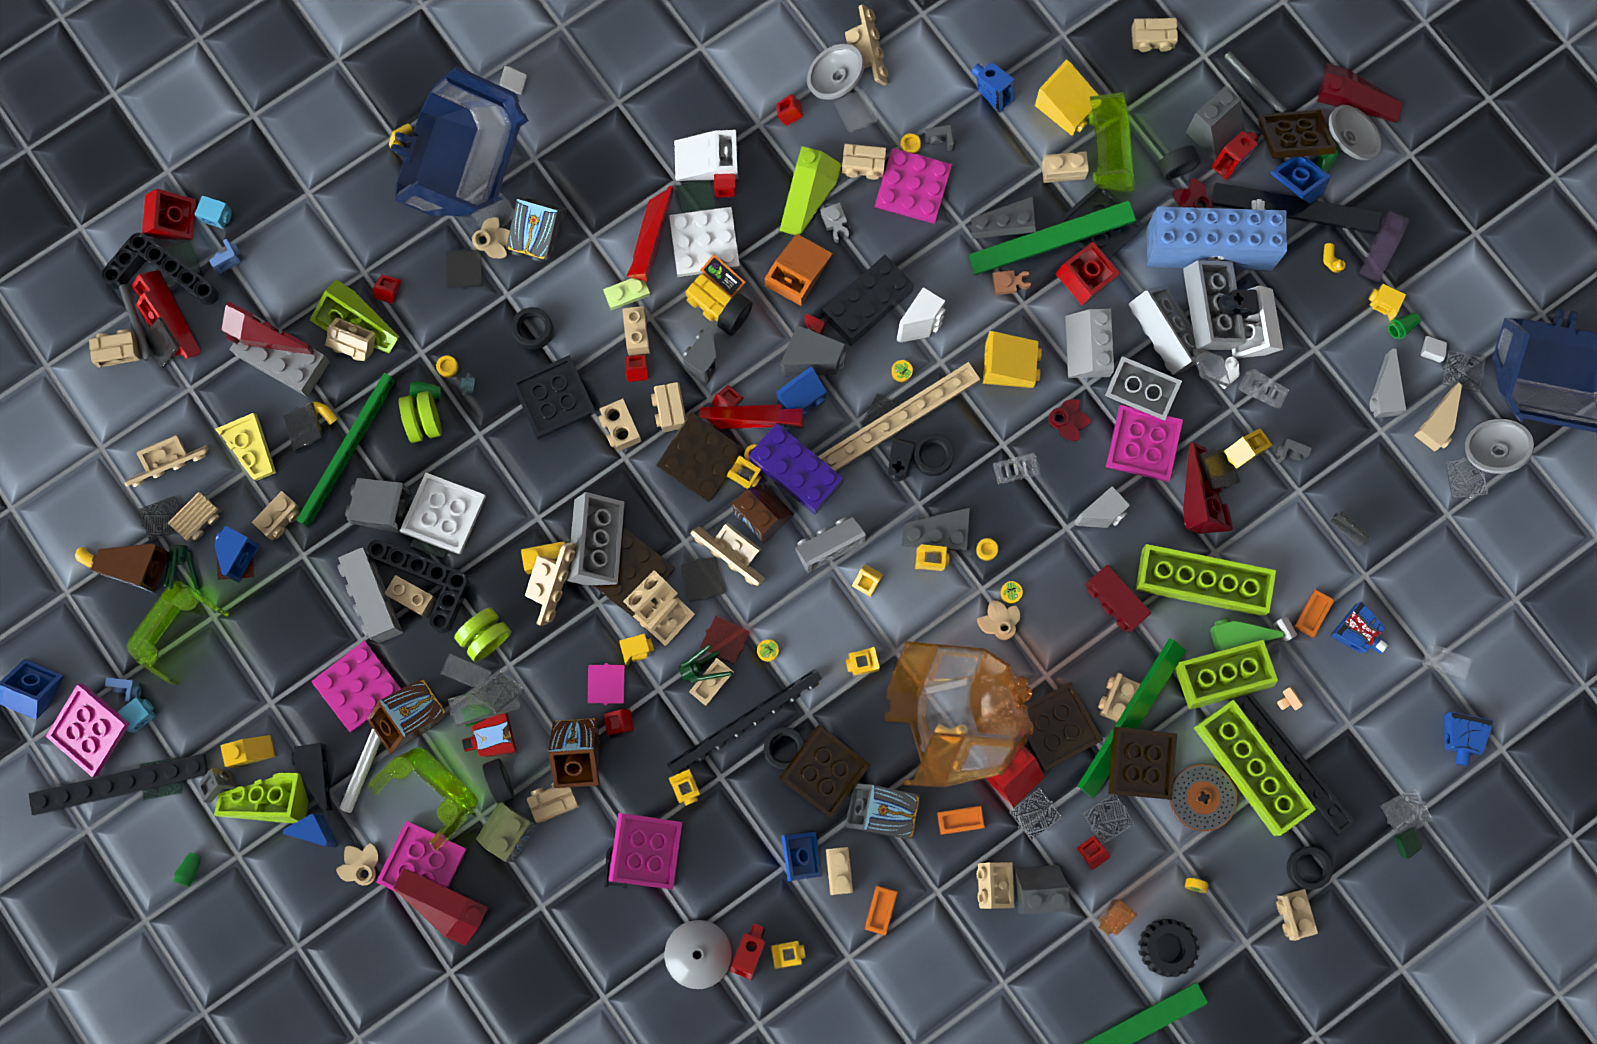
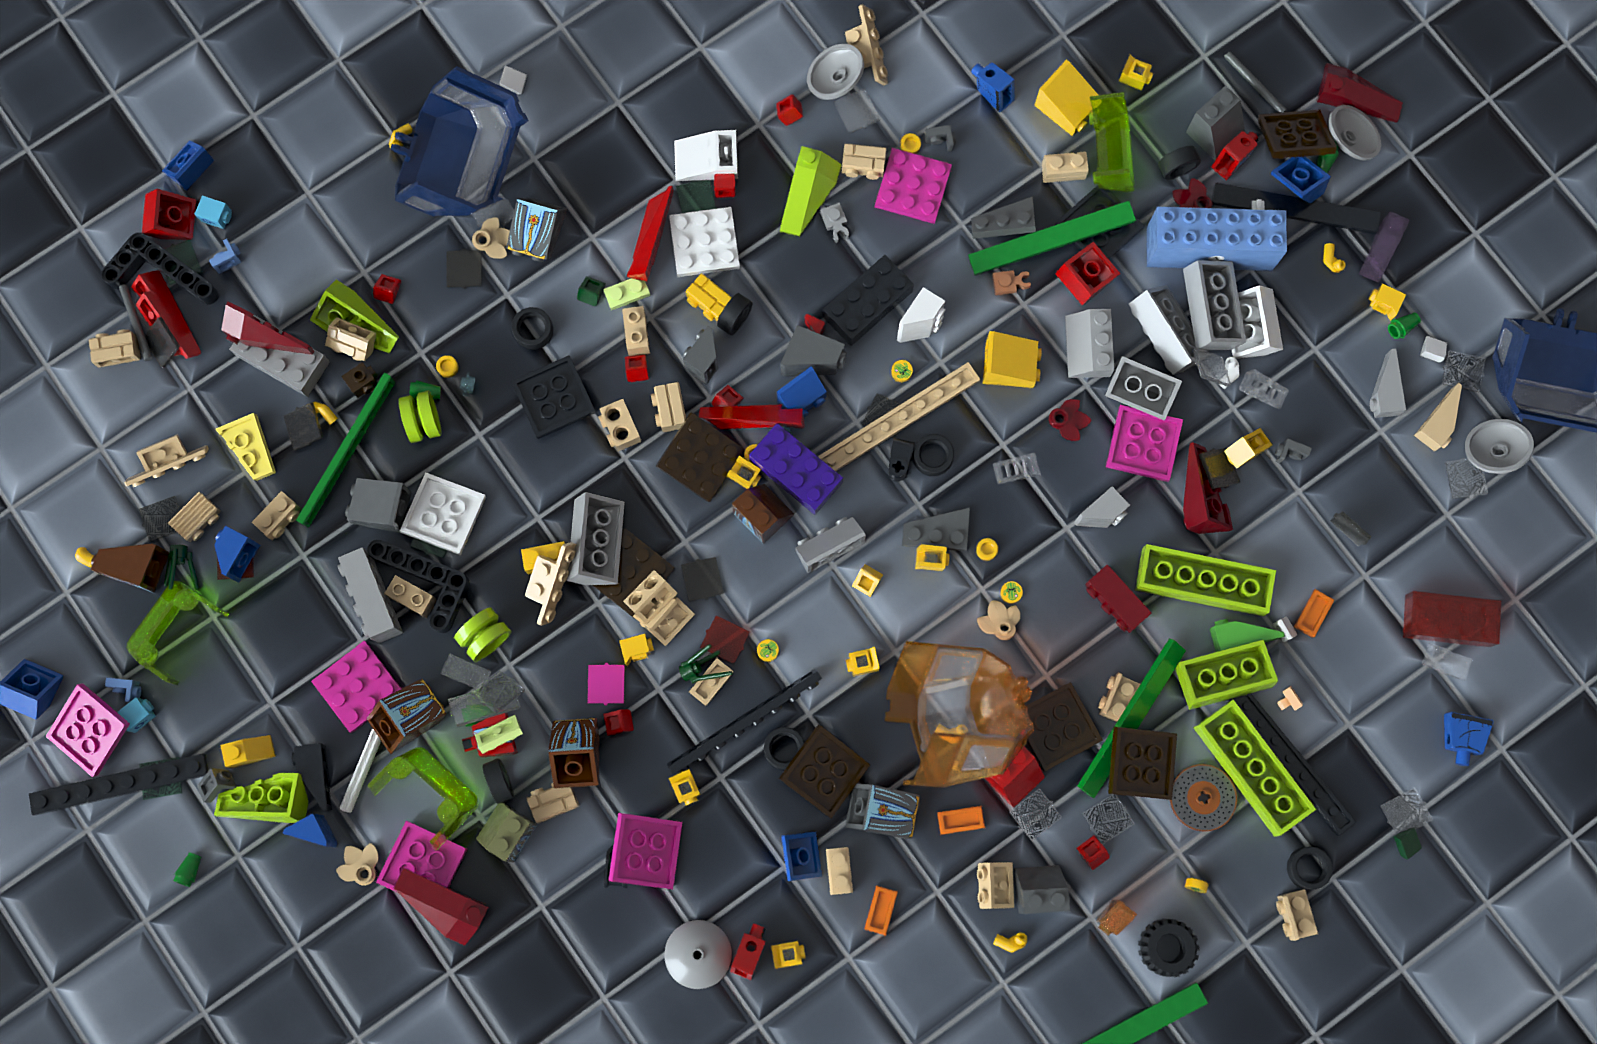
(188, 165): none -> blue slope
(361, 379): none -> dark brown brick
(498, 734): none -> yellowish green plate
(590, 291): none -> dark green slope
(722, 275): tile -> none
(732, 548): tan bracket -> none
(797, 269): orange slope -> none
(1013, 943): none -> yellow arm
(1136, 73): none -> yellow window
(1154, 34): tan brick -> none
(1239, 303): black piece -> none
(1360, 630): torso -> none
(1452, 619): none -> clear red brick

